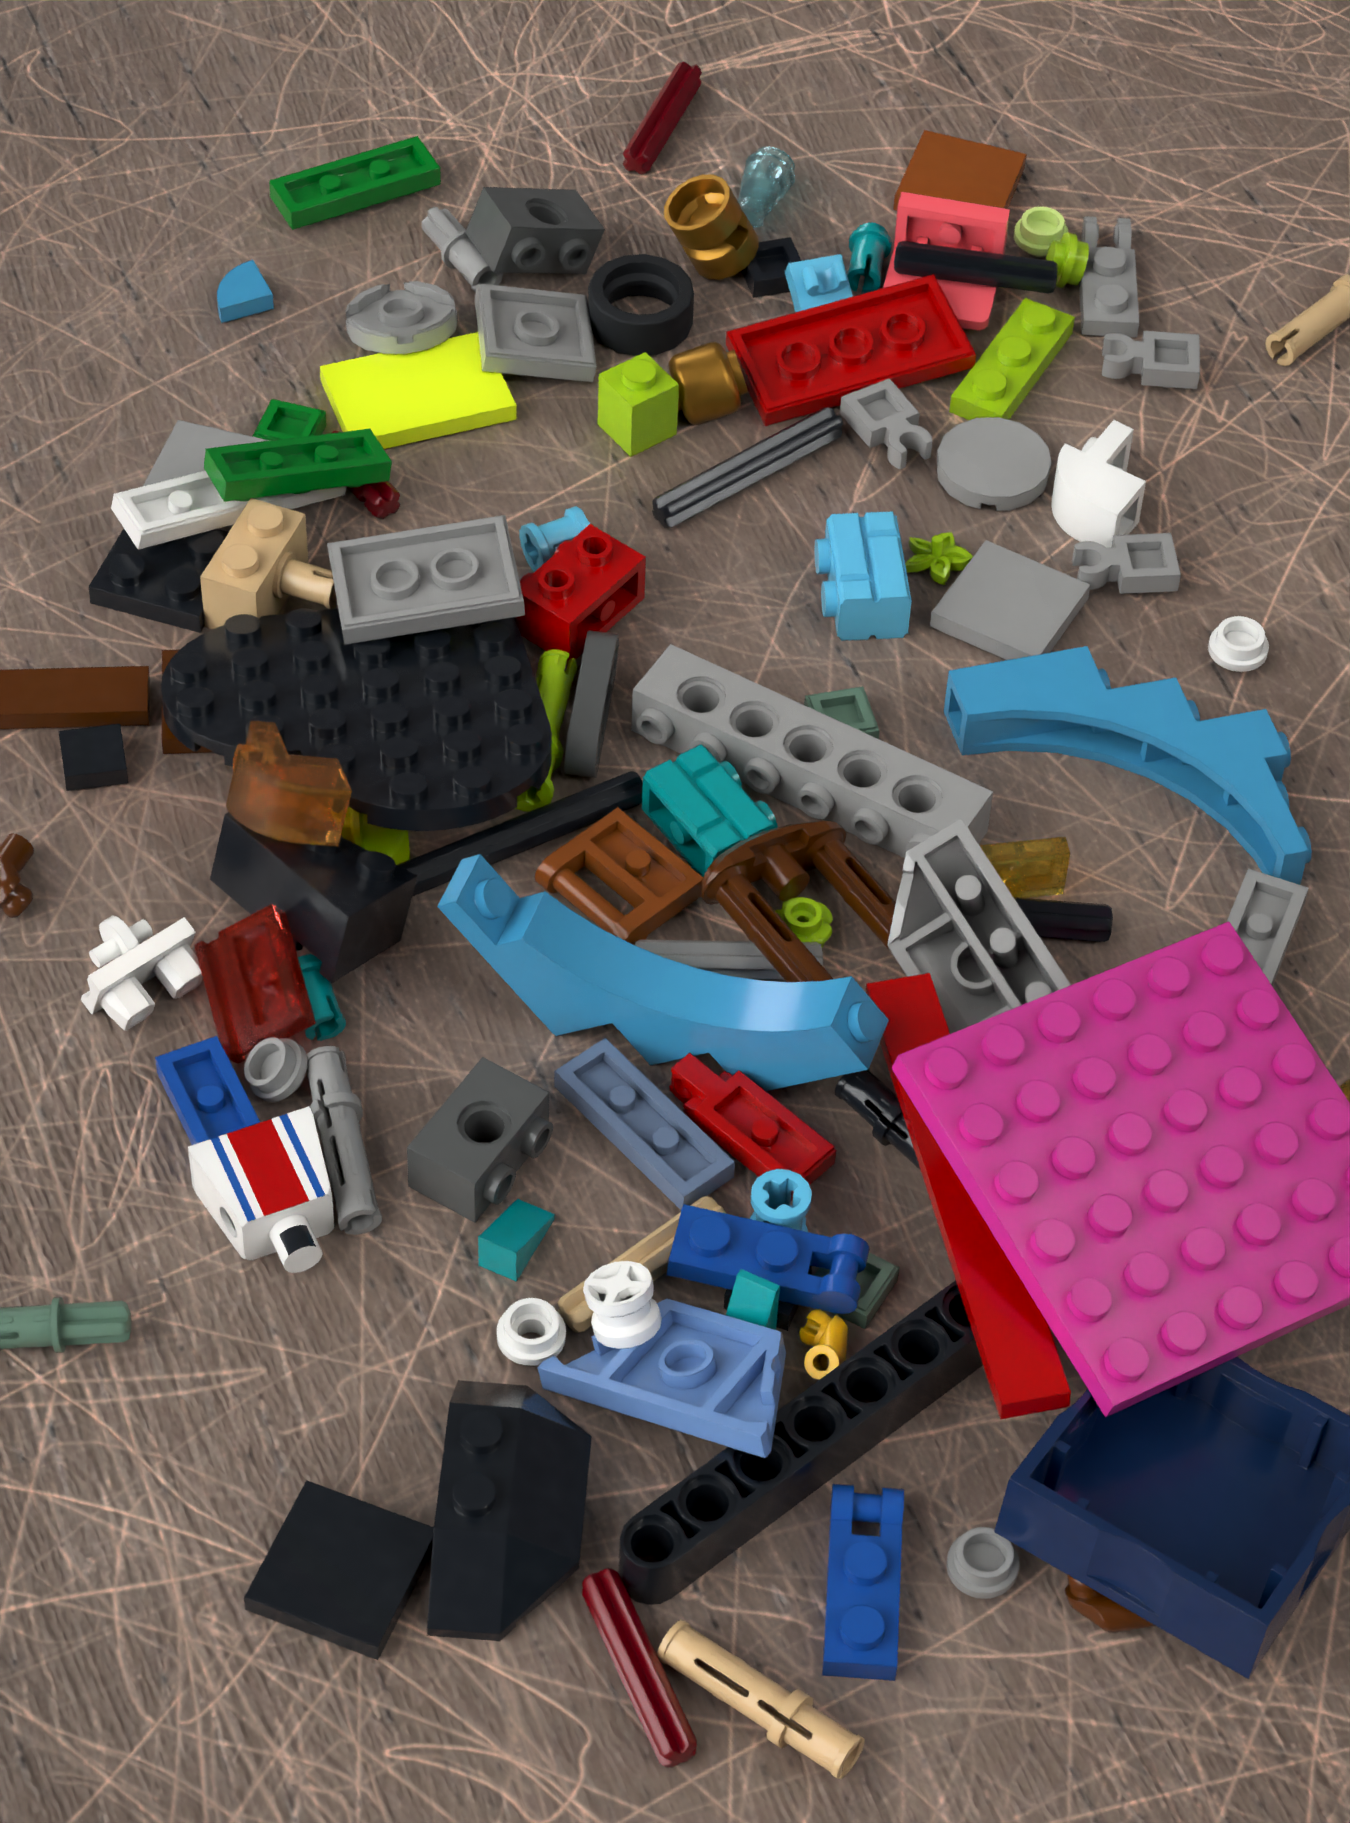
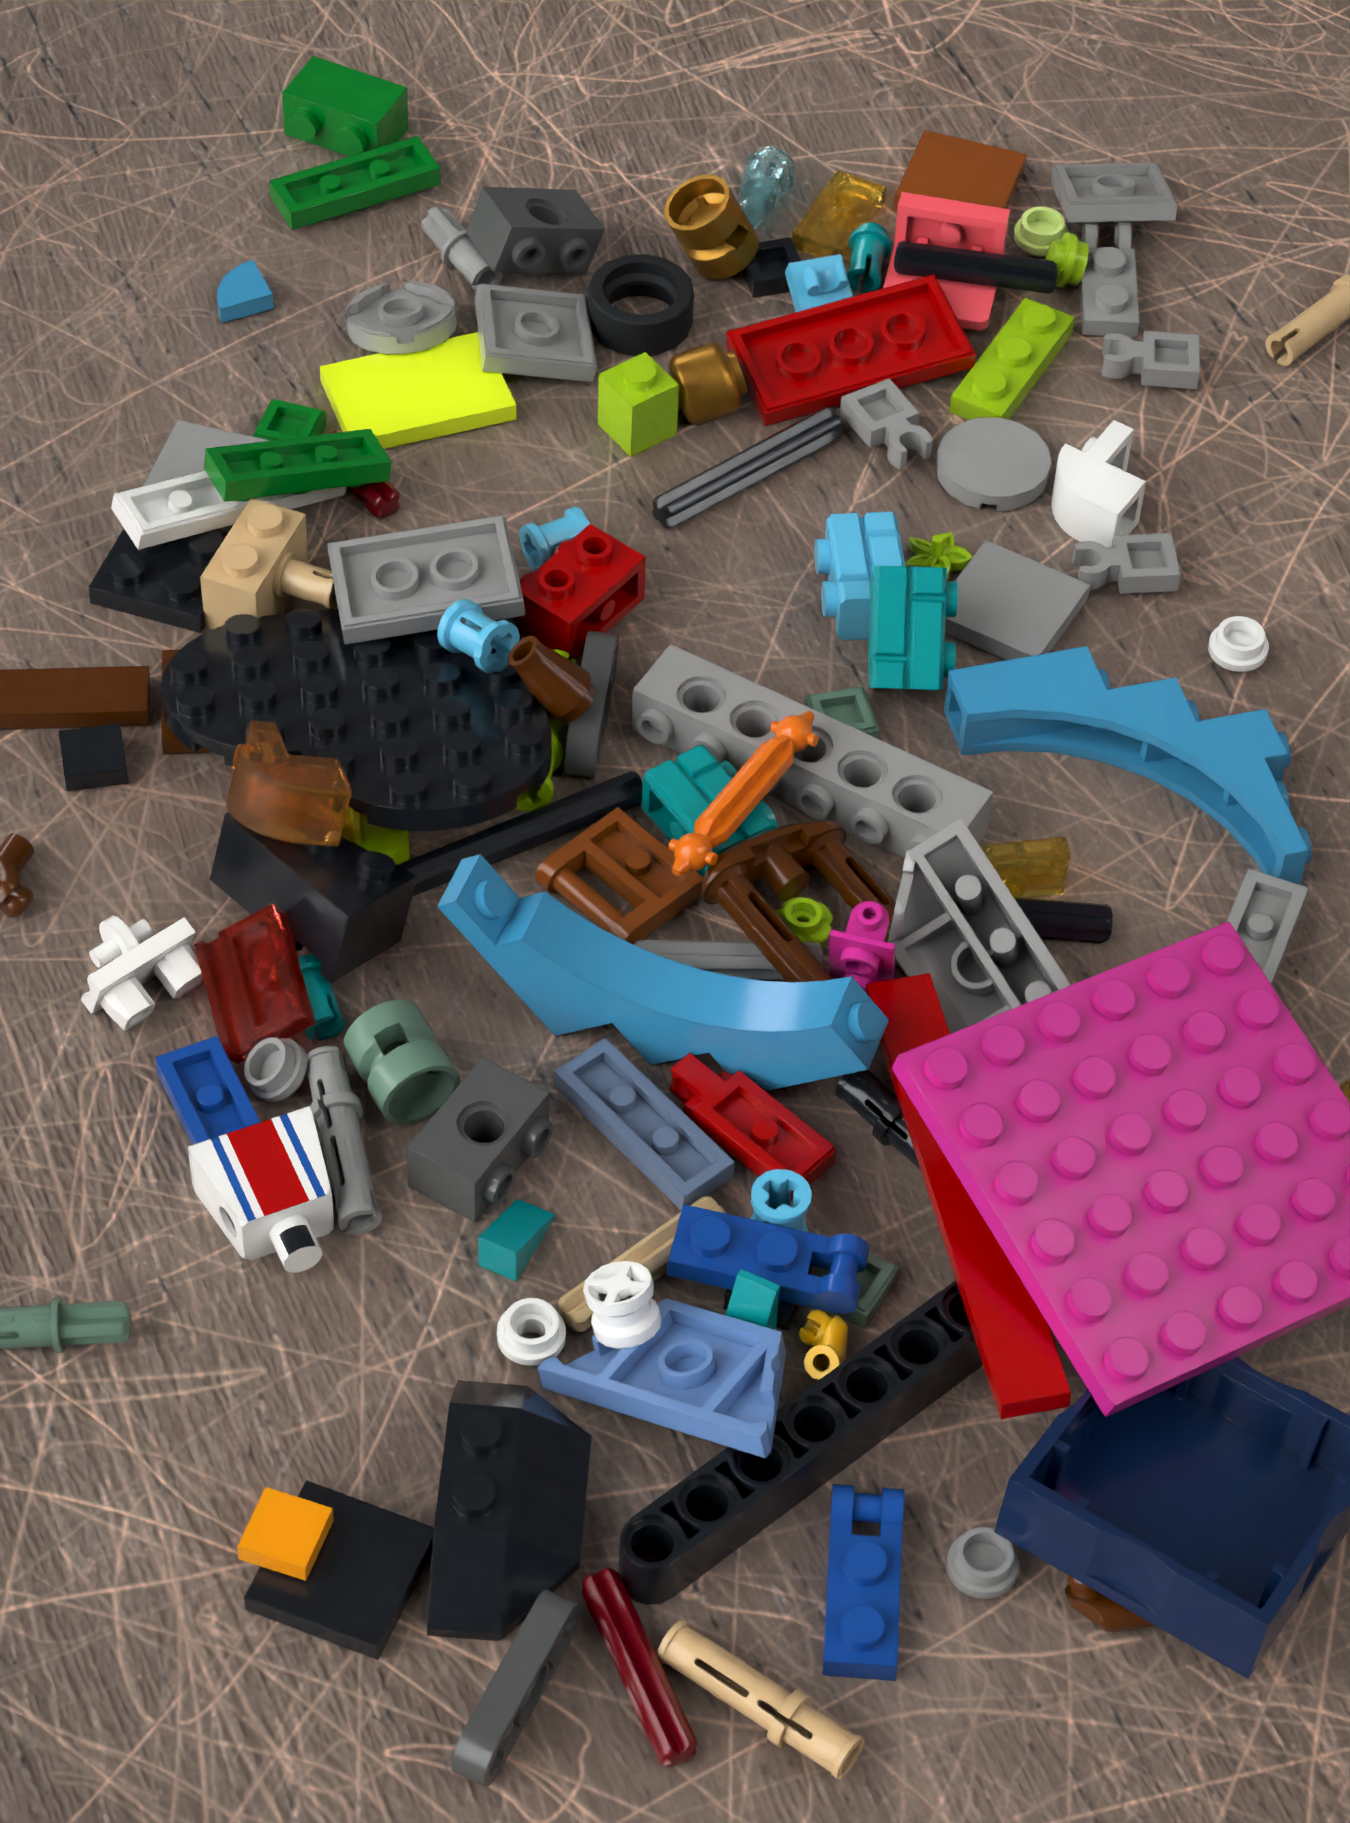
(285, 1533): none -> light orange tile
(344, 108): none -> green brick
(401, 1061): none -> sand green wheel
(477, 635): none -> medium azure bush
(516, 1688): none -> dark grey beam
(552, 679): none -> reddish brown cone
(662, 118): dark red axle -> none
(743, 793): none -> orange wheel
(837, 213): none -> clear yellow plate
(862, 948): none -> dark pink hinge
(909, 627): none -> teal brick
(1113, 192): none -> light grey tile

